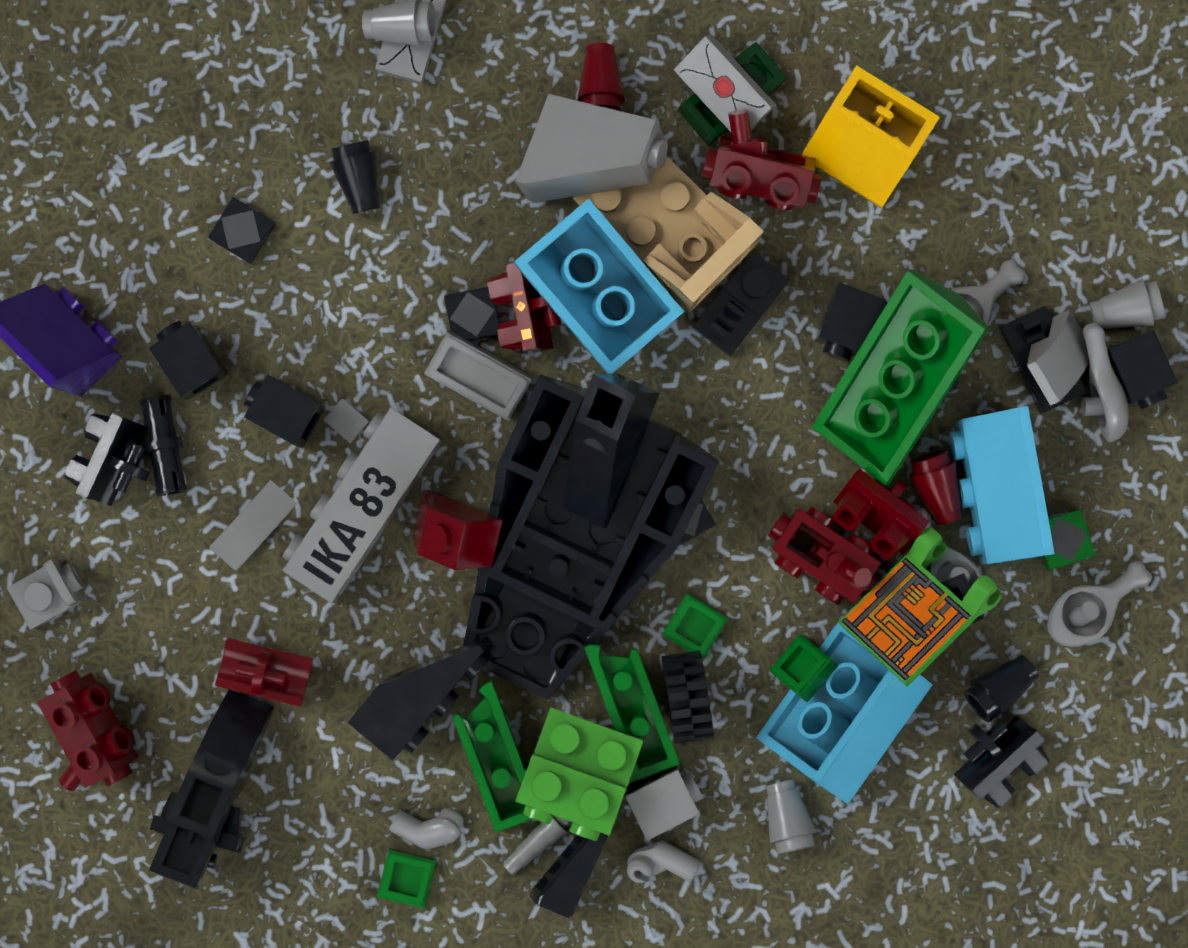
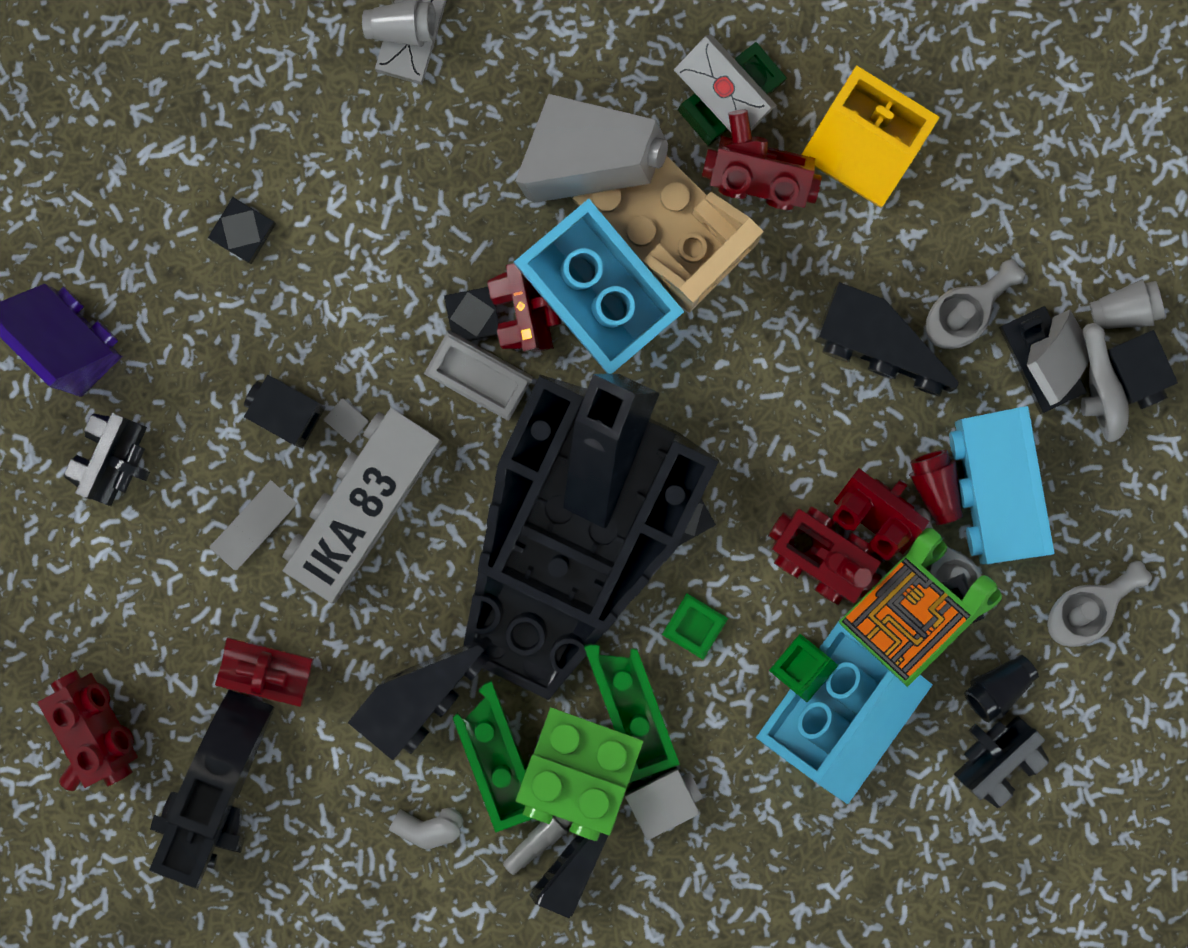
(47, 592): light grey bracket -> none
(163, 445): black pin -> none
(187, 359): black brick -> none
(357, 175): black cone -> none
(406, 878): green tile -> none
(455, 533): dark red slope -> none
(601, 78): dark red cone -> none
(658, 858): light grey arm -> none
(687, 697): black tyre -> none
(740, 303): black plate -> none
(788, 818): light grey cone -> none
(900, 375): green slope -> none
(1069, 540): tile -> none

